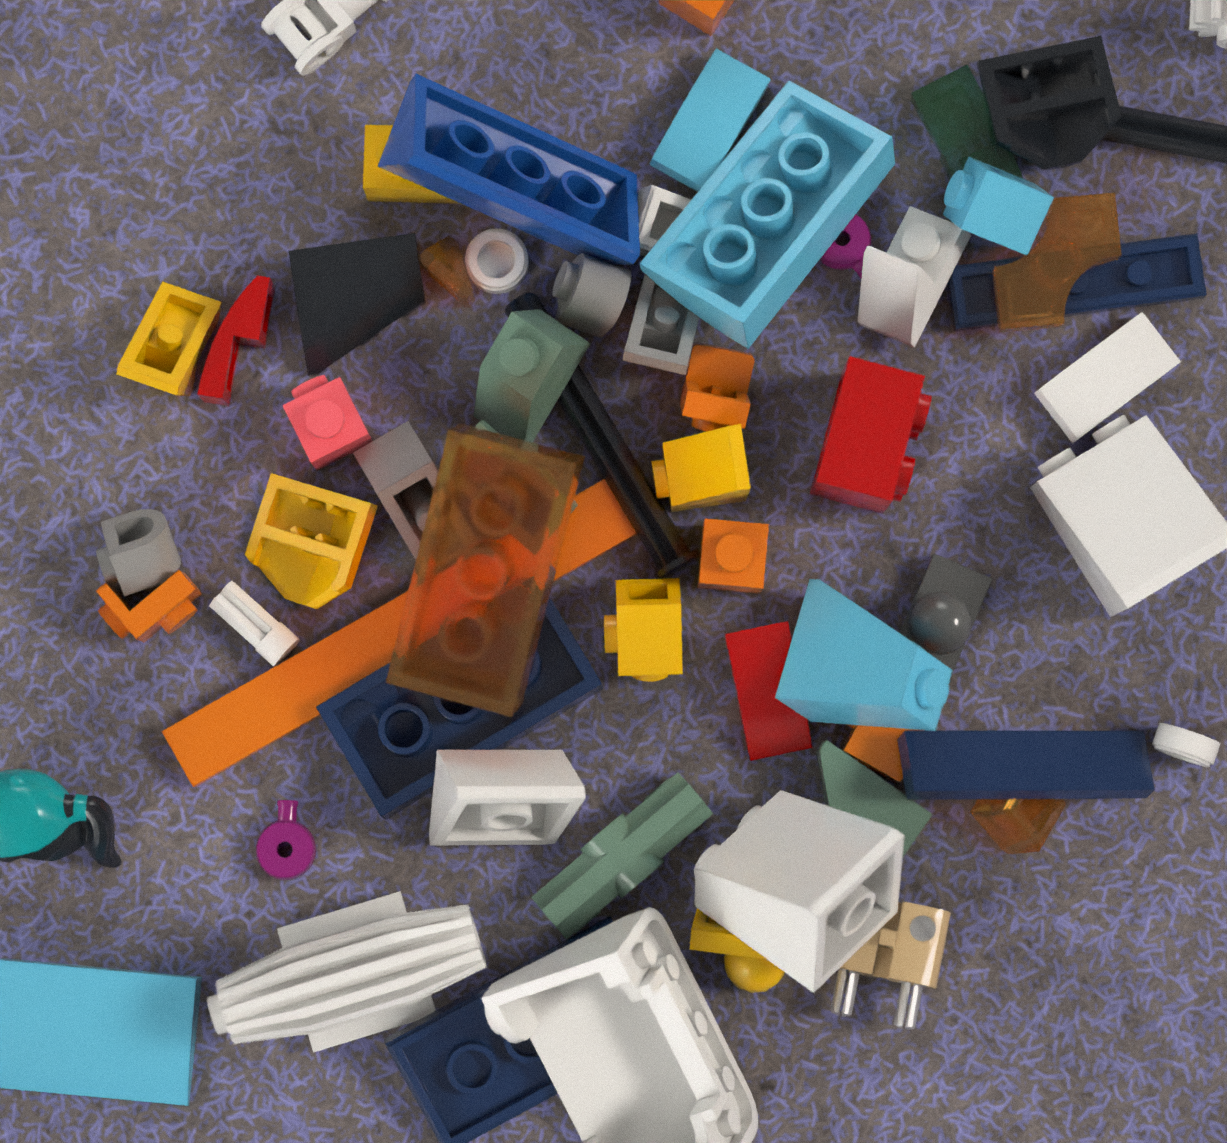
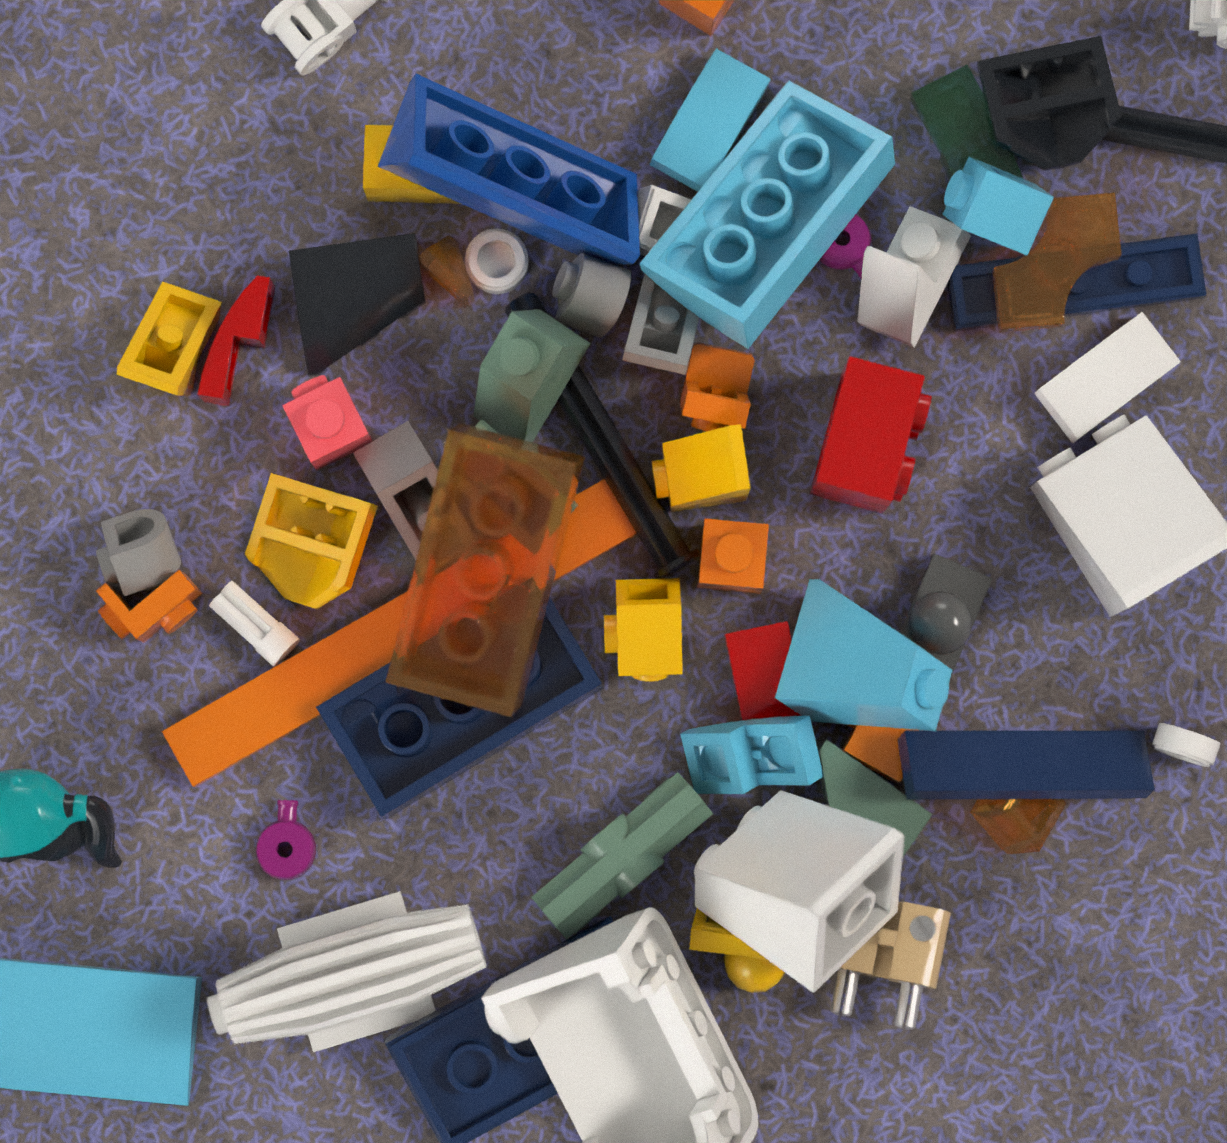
(502, 797): white slope -> none
(752, 753): none -> medium azure slope

